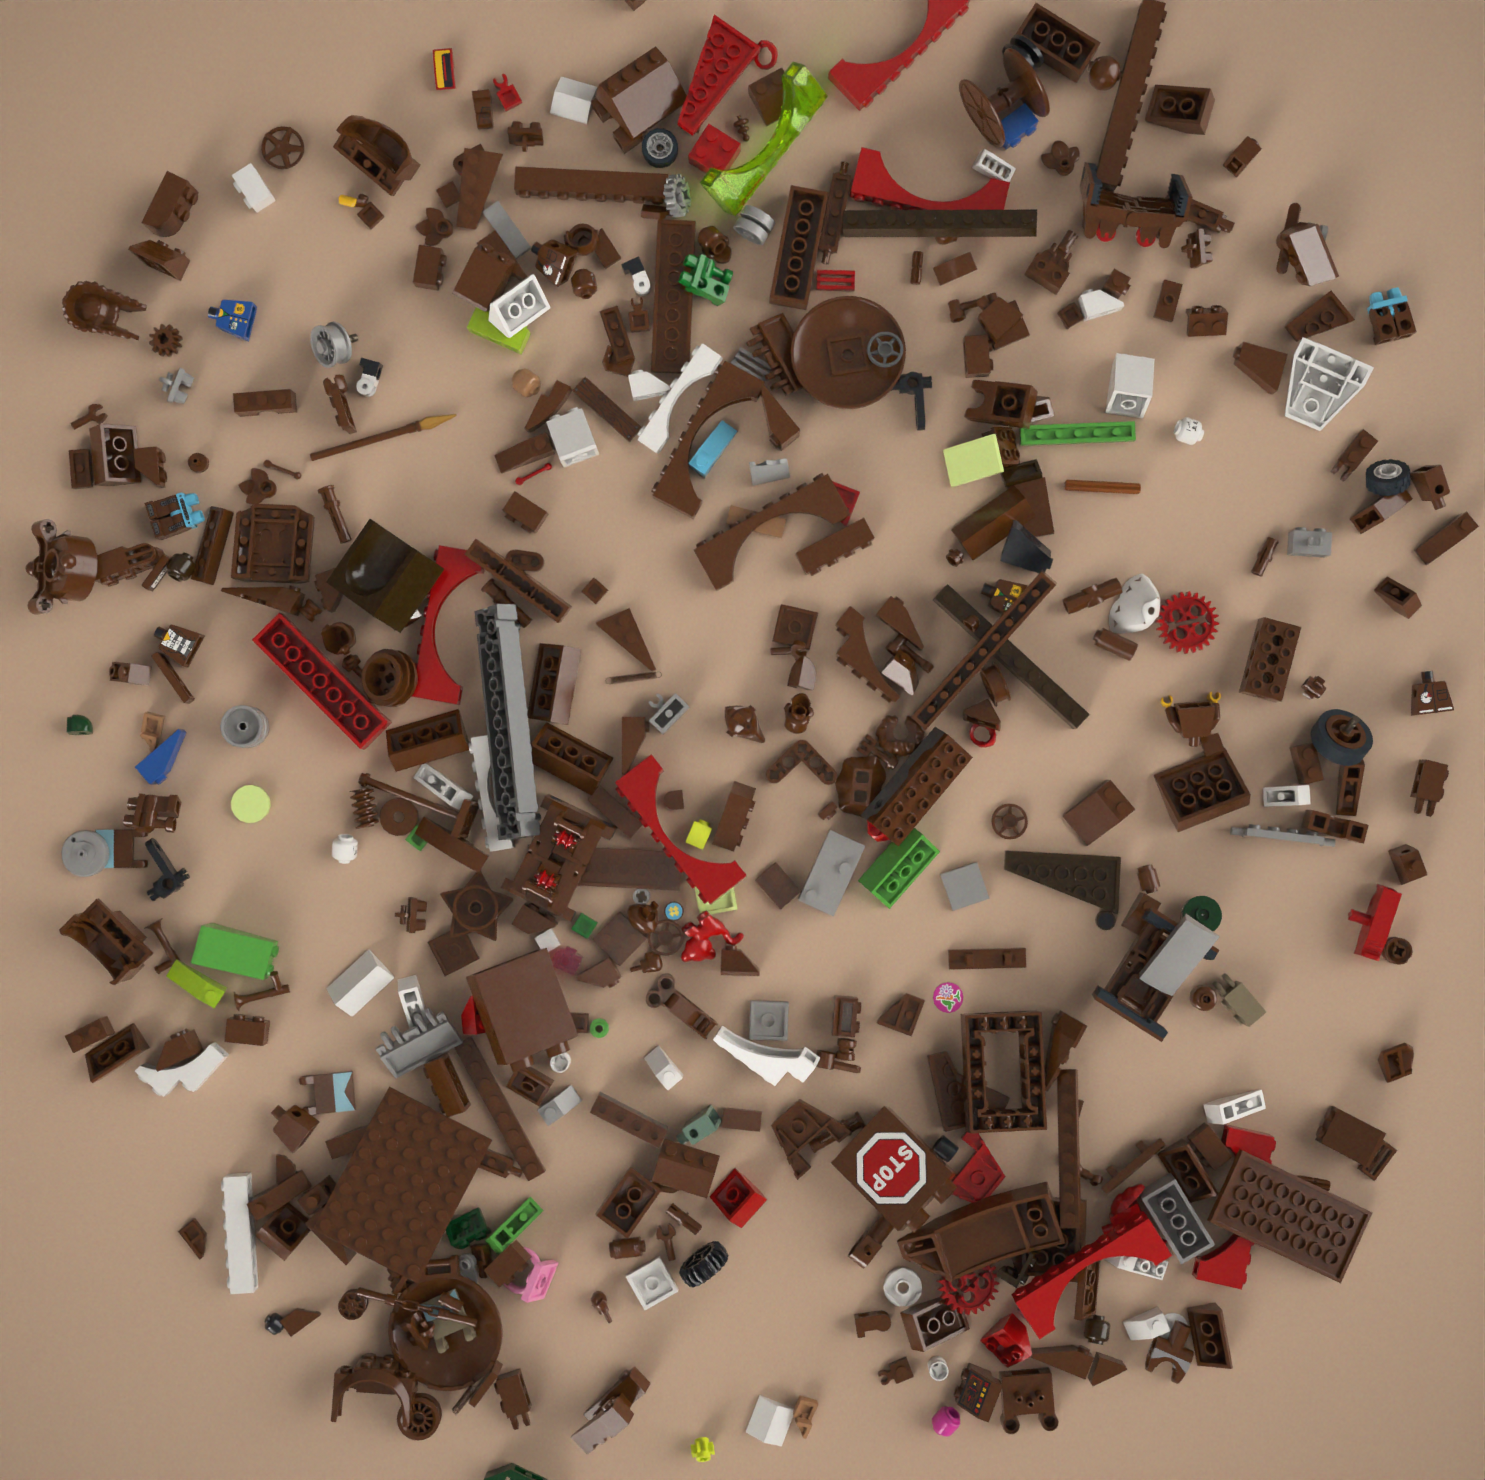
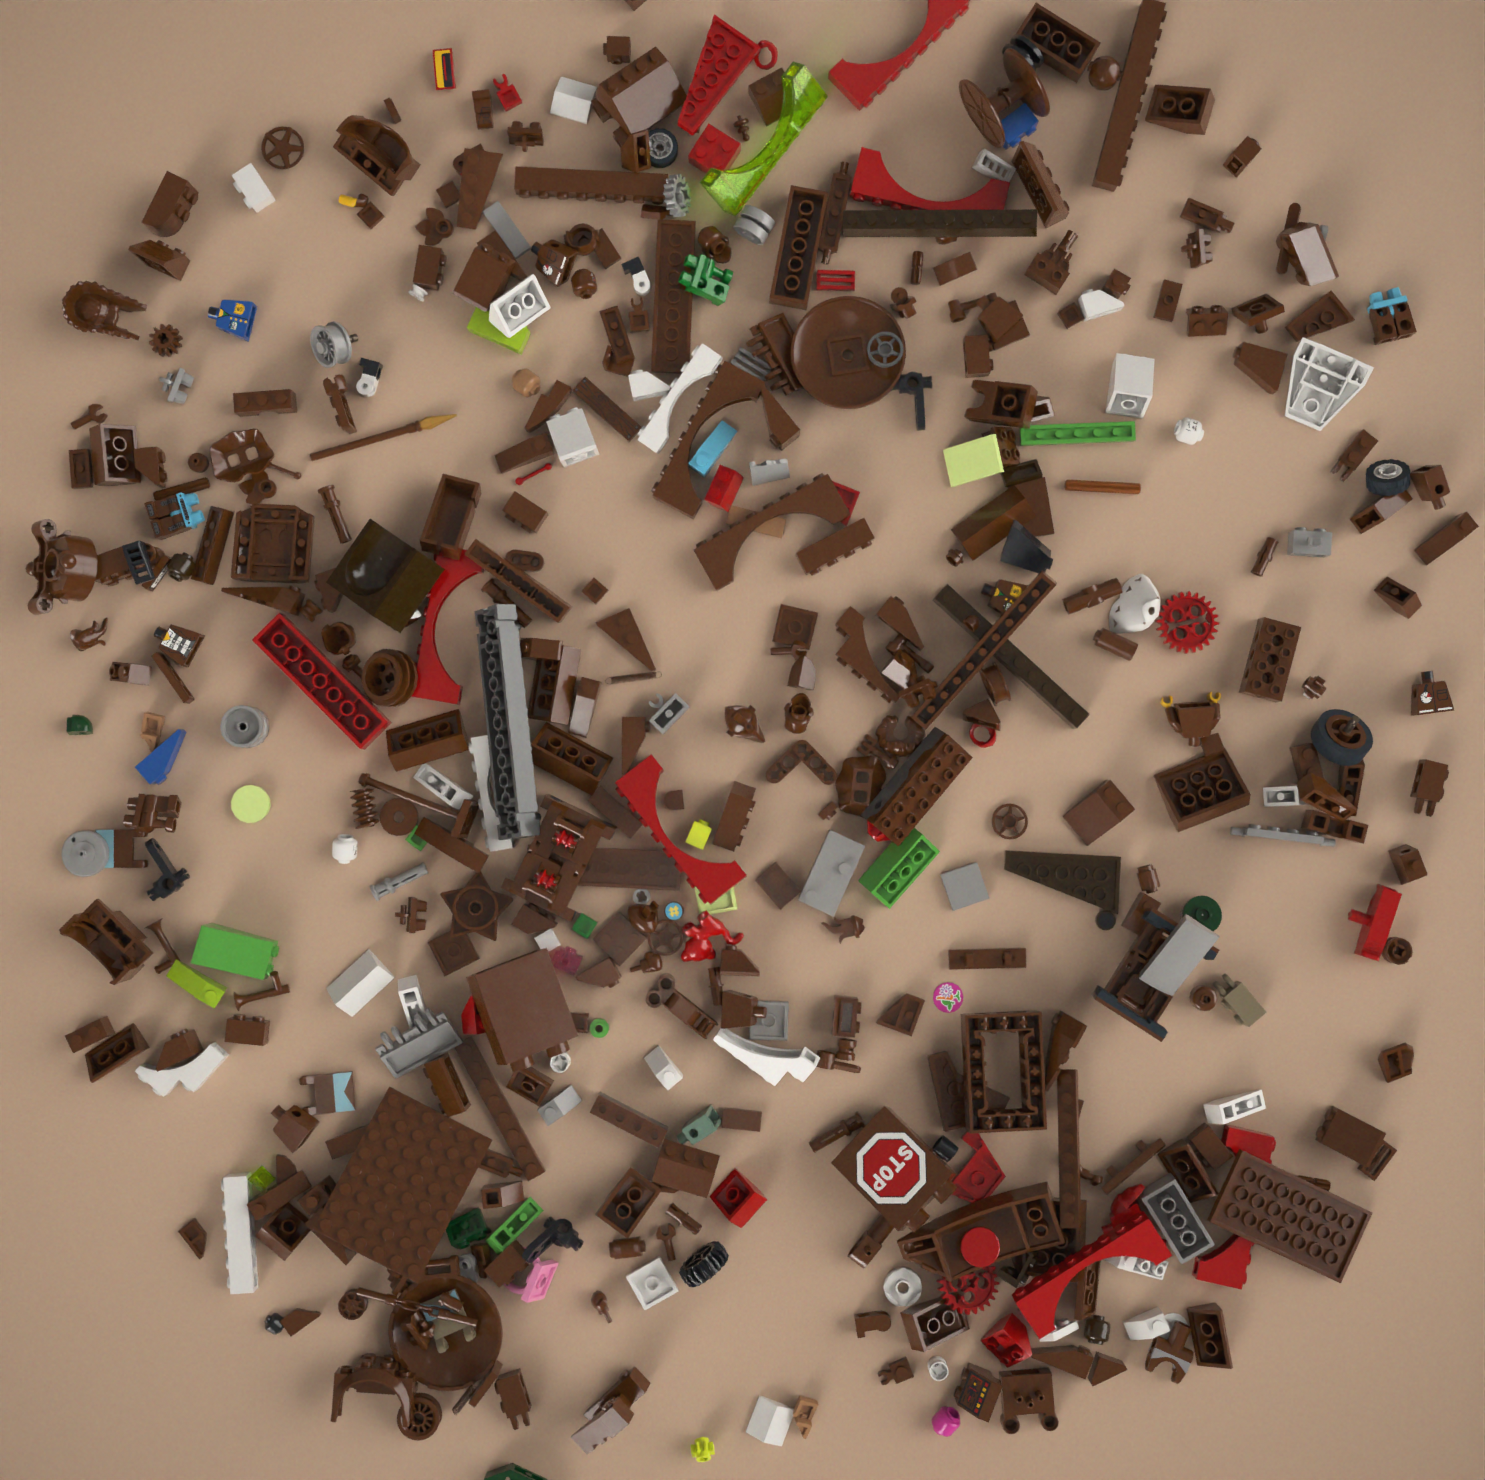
(89, 637): none -> reddish brown piece
(132, 564): none -> black slope
(186, 488): none -> reddish brown axle
(237, 443): none -> reddish brown piece
(261, 1179): none -> clear neon green tile
(390, 885): none -> light grey pin
(392, 110): none -> reddish brown tile
(418, 292): none -> white bush
(450, 516): none -> reddish brown piece
(502, 1194): none -> reddish brown slope
(540, 649): none -> reddish brown slope
(557, 1232): none -> black piece
(584, 706): none -> slope
(617, 49): none -> reddish brown brick
(636, 152): none -> reddish brown slope
(716, 985): none -> reddish brown axle
(724, 488): none -> red brick
(740, 1010): none -> reddish brown torso
(801, 1125): reddish brown wing -> none
(849, 927): none -> reddish brown piece
(903, 302): none -> reddish brown hips
(916, 687): none -> reddish brown hips
(980, 1247): none -> red tile
(1039, 184): none -> reddish brown slope
(1061, 155): reddish brown plate -> none
(1062, 1329): none -> white plate
(1152, 215): reddish brown container -> none
(1258, 311): none -> reddish brown tile
(1324, 797): none -> reddish brown slope

